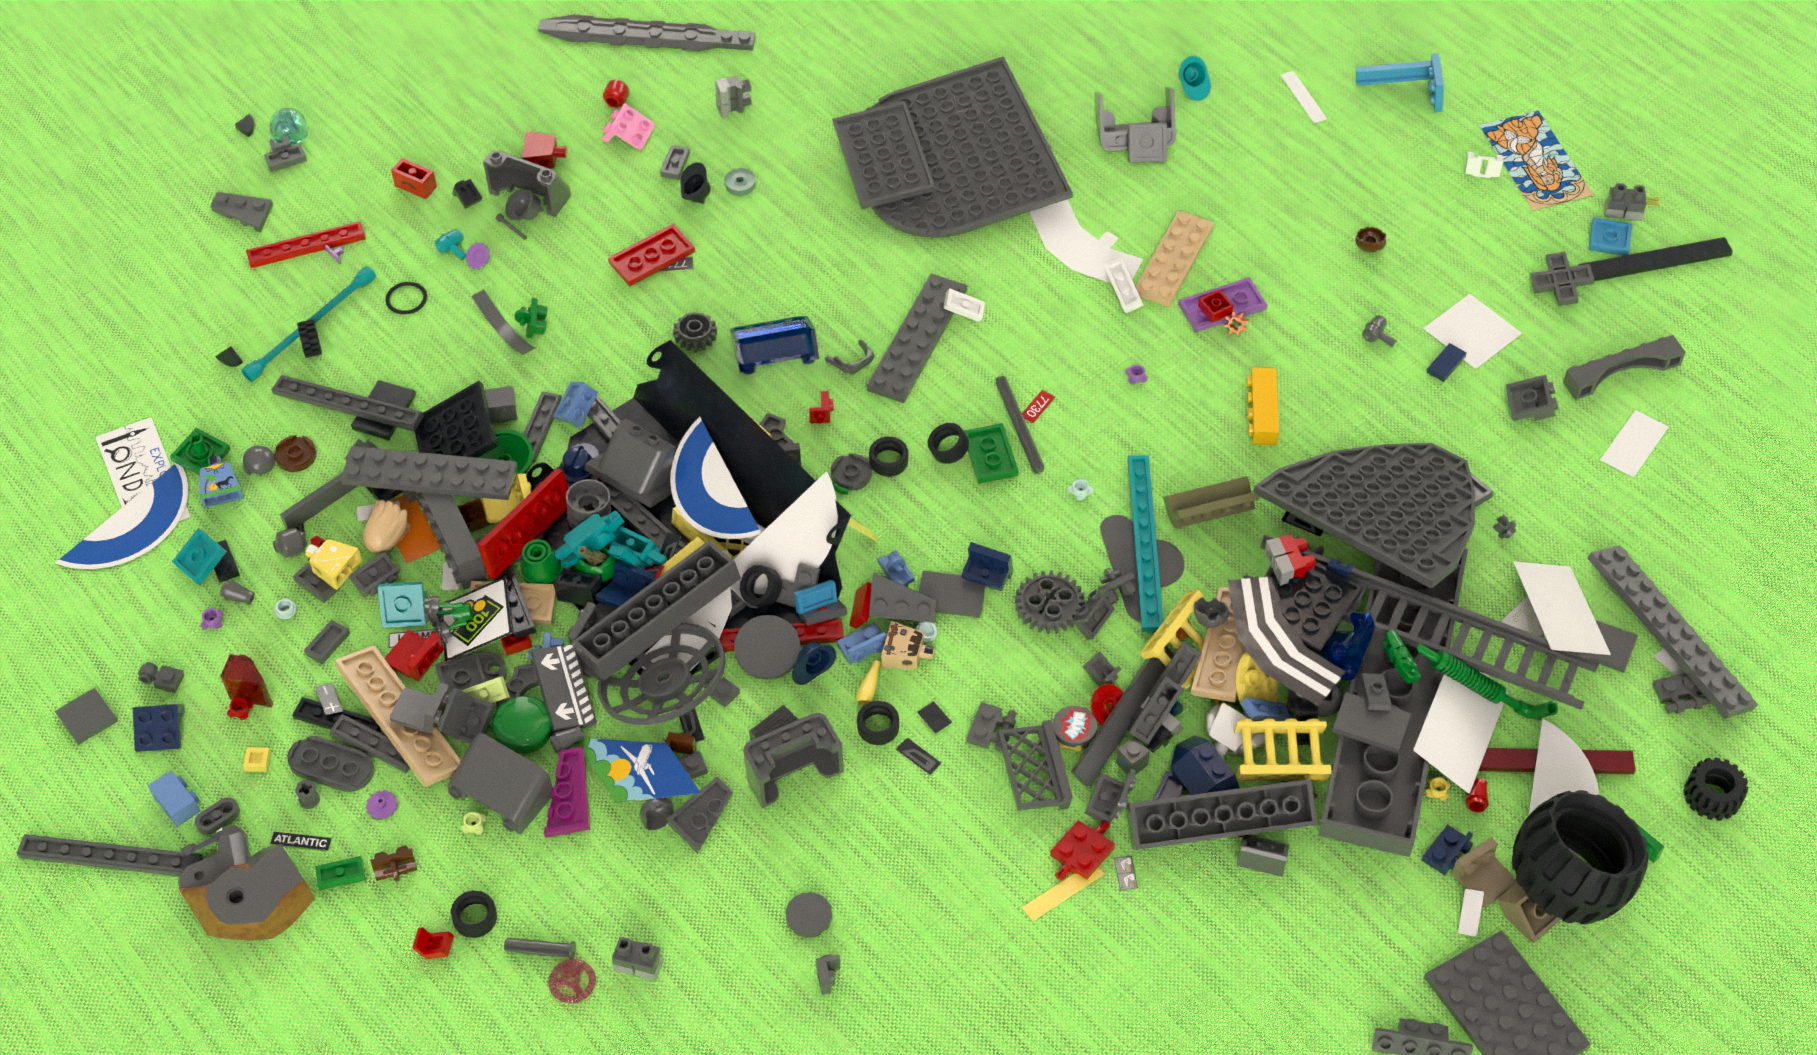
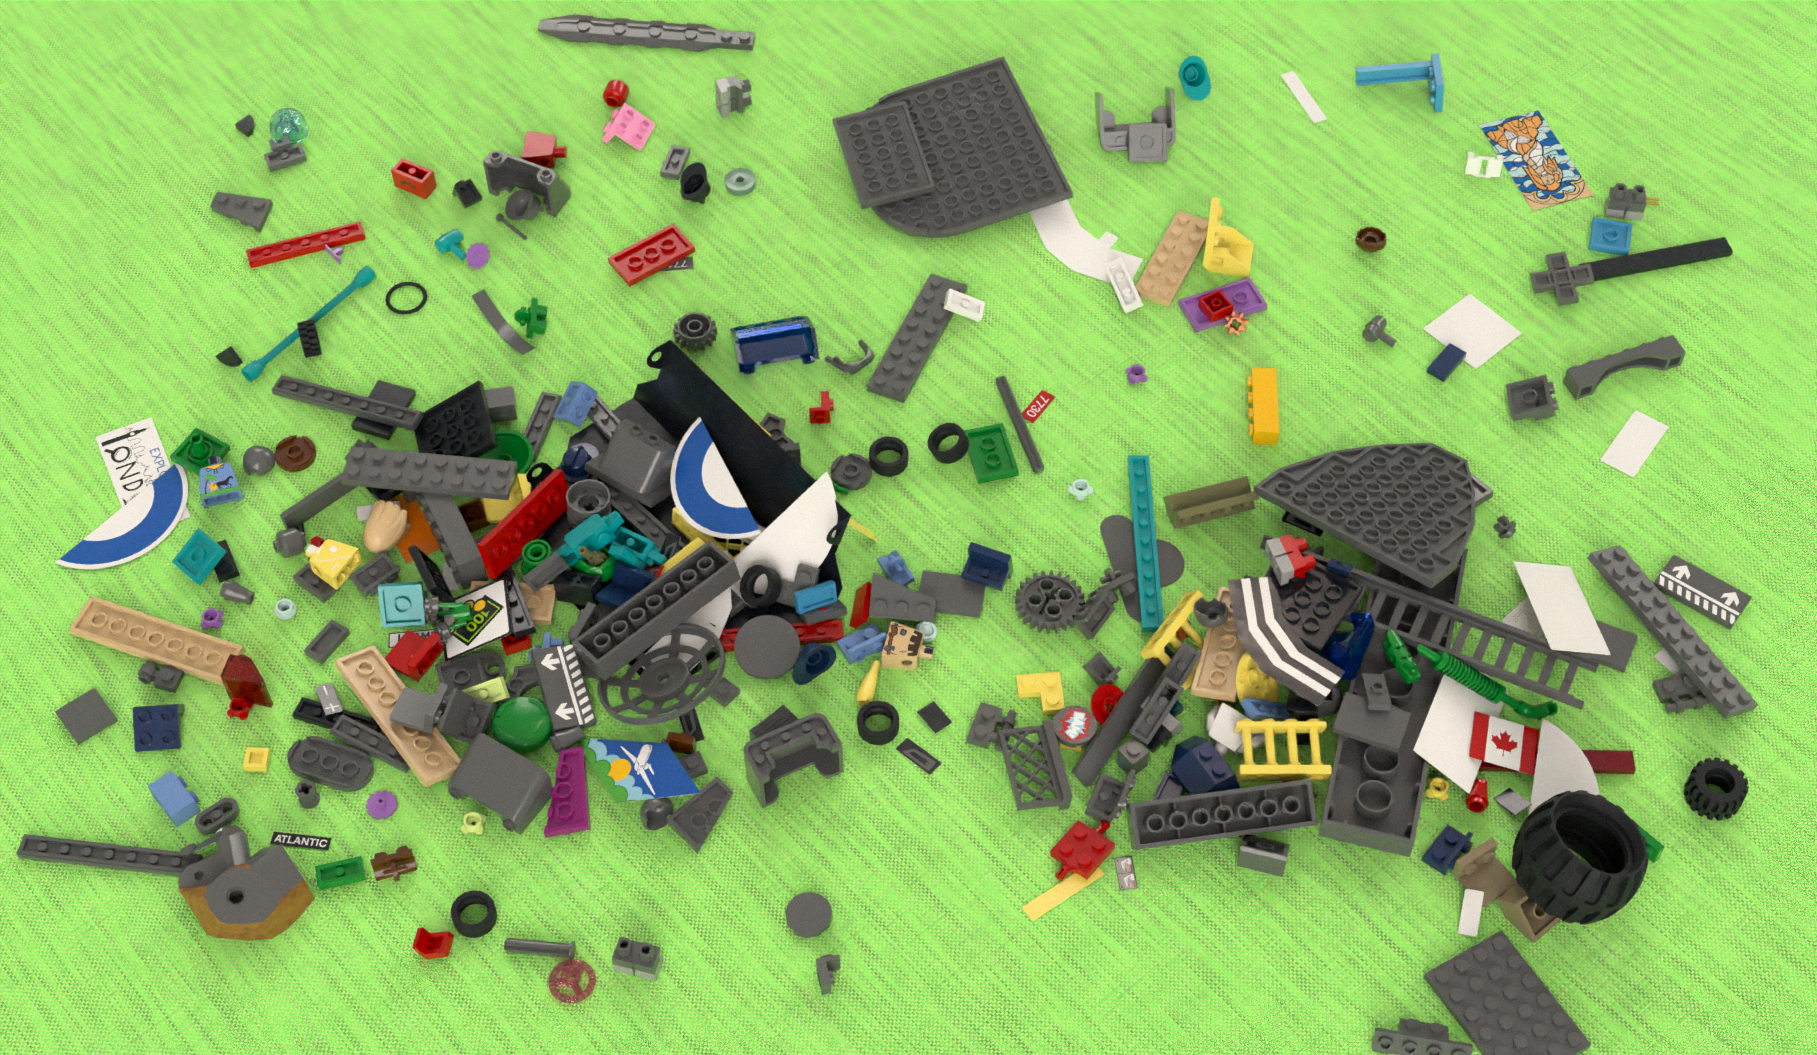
(154, 639): none -> tan plate
(431, 575): none -> black tile
(545, 572): none -> dark grey tile
(1045, 686): none -> light yellow plate
(1225, 247): none -> light yellow bracket
(1504, 743): none -> sticker
(1512, 801): none -> piece
(1702, 592): none -> dark grey tile

